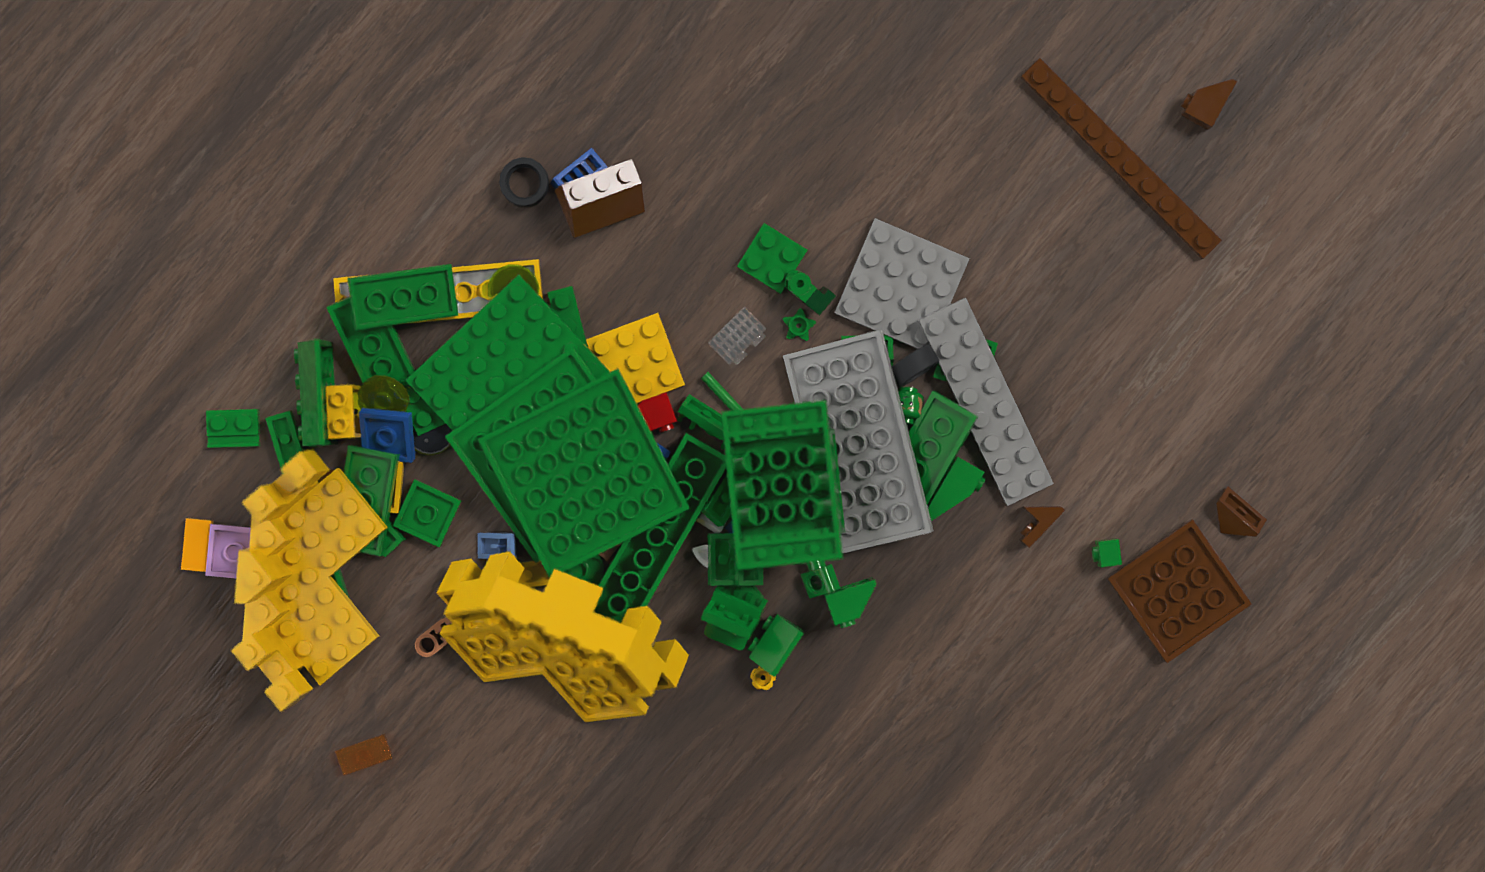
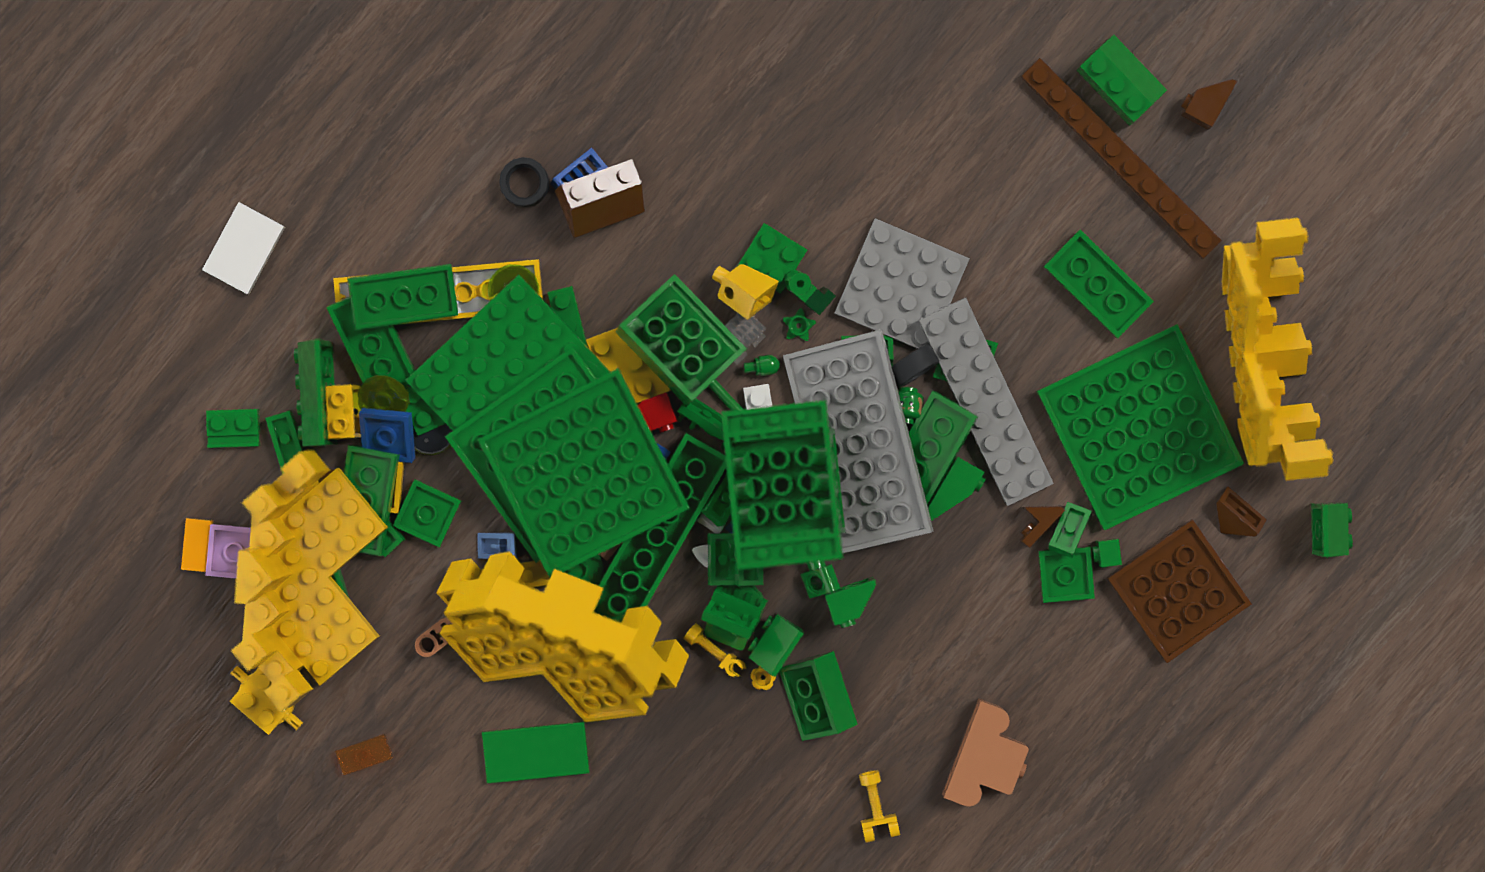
(243, 248): none -> white tile
(257, 705): none -> yellow plate
(535, 752): none -> green tile
(680, 340): none -> green slope
(695, 635): none -> yellow bar
(745, 289): none -> yellow torso
(757, 396): none -> white plate
(762, 365): none -> green cylinder
(818, 696): none -> green slope
(870, 780): none -> yellow bar
(985, 757): none -> nougat brick
(1066, 577): none -> green plate
(1069, 530): none -> green plate
(1098, 284): none -> green plate
(1121, 80): none -> green slope
(1140, 427): none -> green plate
(1270, 351): none -> yellow brick
(1331, 529): none -> green slope

